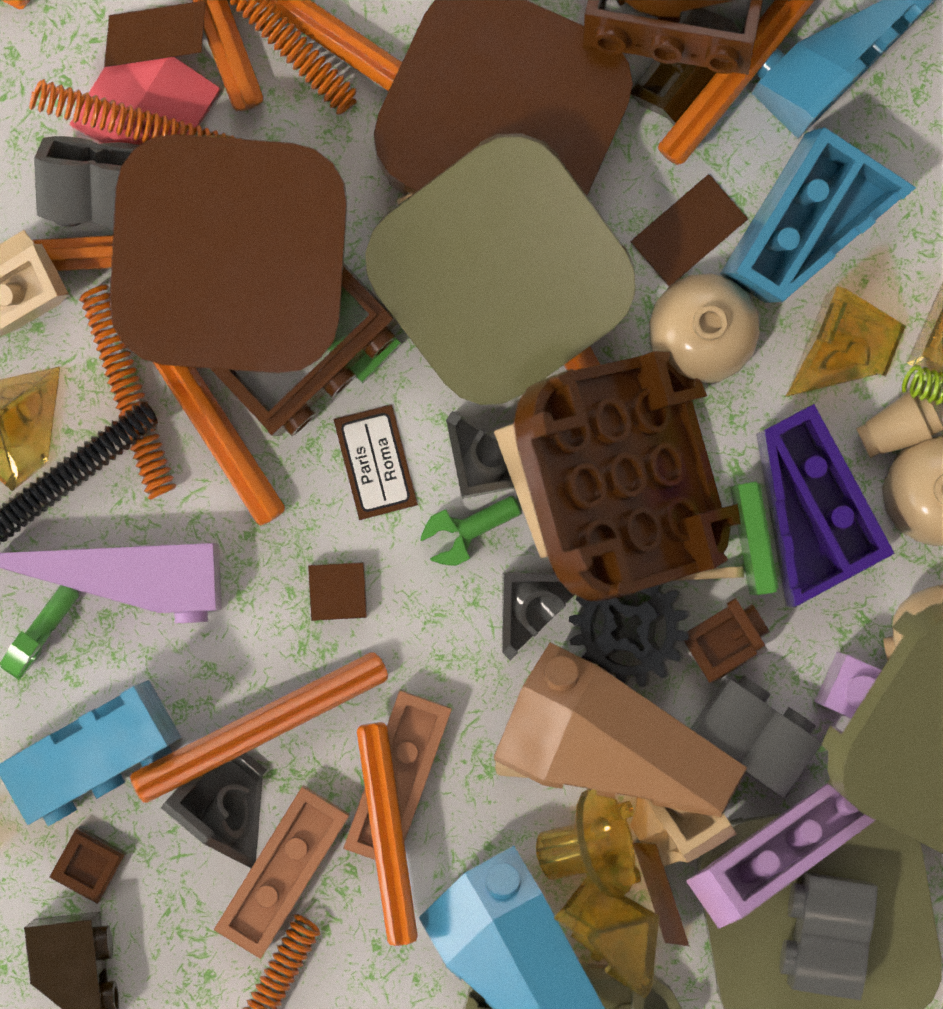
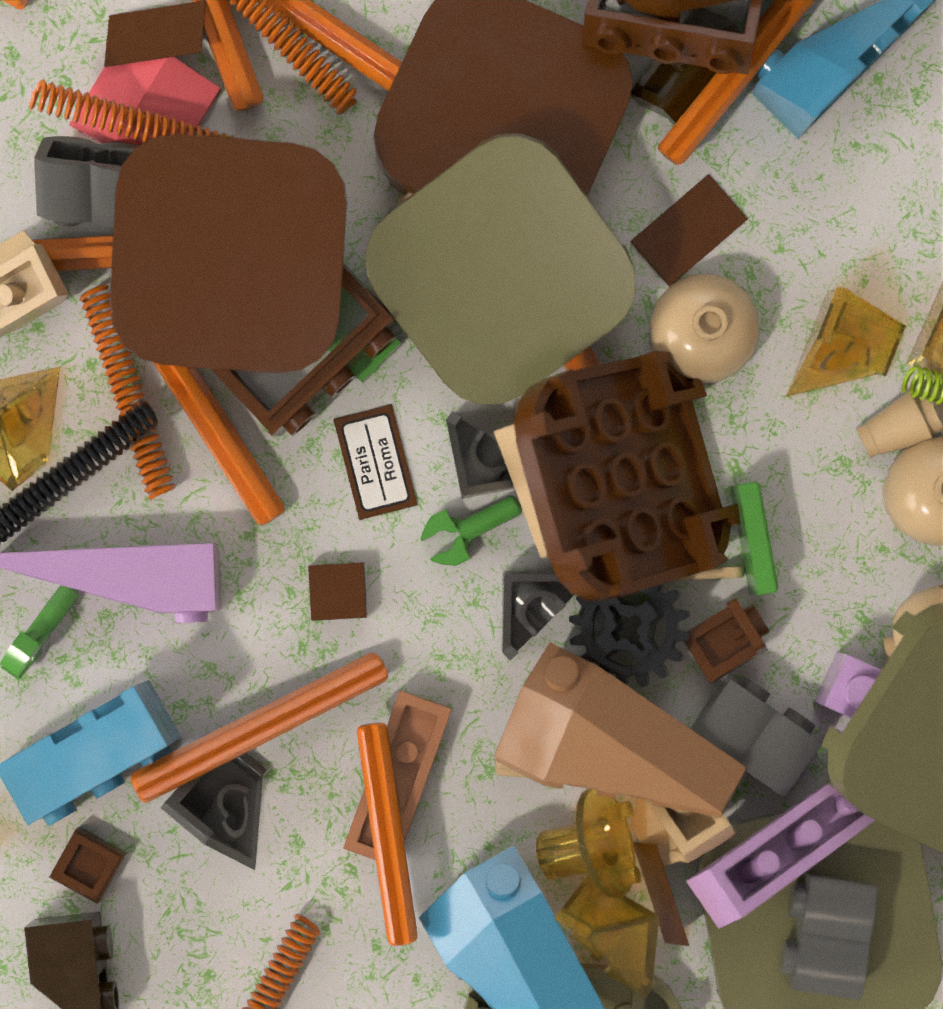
(281, 871): nougat plate -> none
(810, 214): dark azure wedge -> none
(815, 508): dark purple wedge -> none

